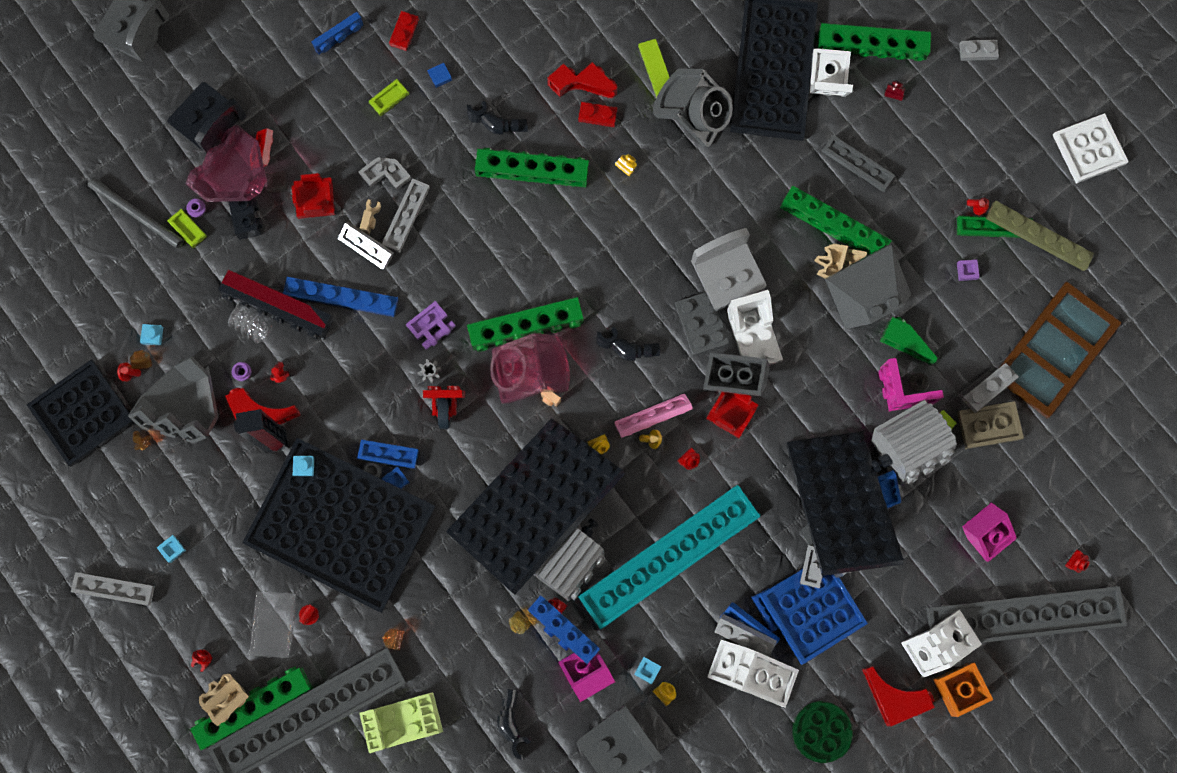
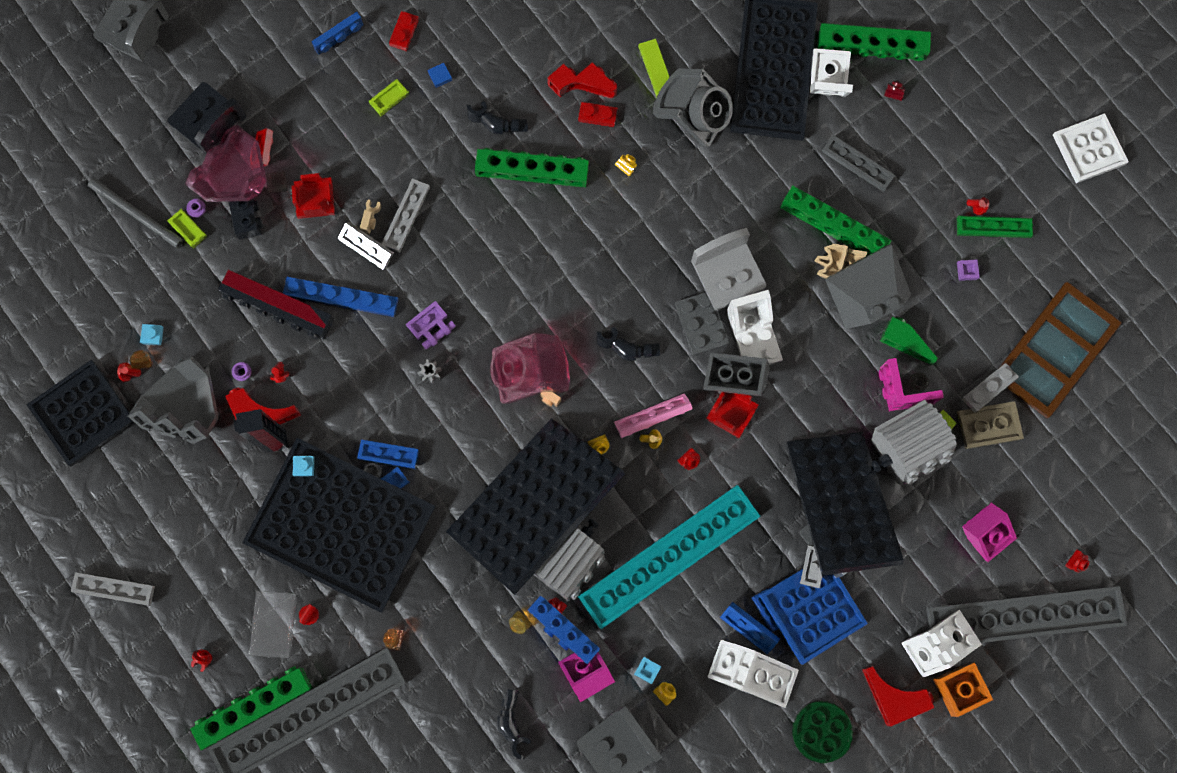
(142, 443): clear orange plate -> none
(171, 549): medium azure plate -> none
(223, 698): tan plate -> none
(248, 326): clear piece -> none
(386, 168): light grey plate -> none
(401, 722): yellowish green plate -> none
(445, 407): plate -> none
(551, 311): green brick -> none
(745, 635): light grey plate -> none
(890, 488): blue plate -> none
(978, 50): light grey plate -> none
(1039, 236): olive plate -> none

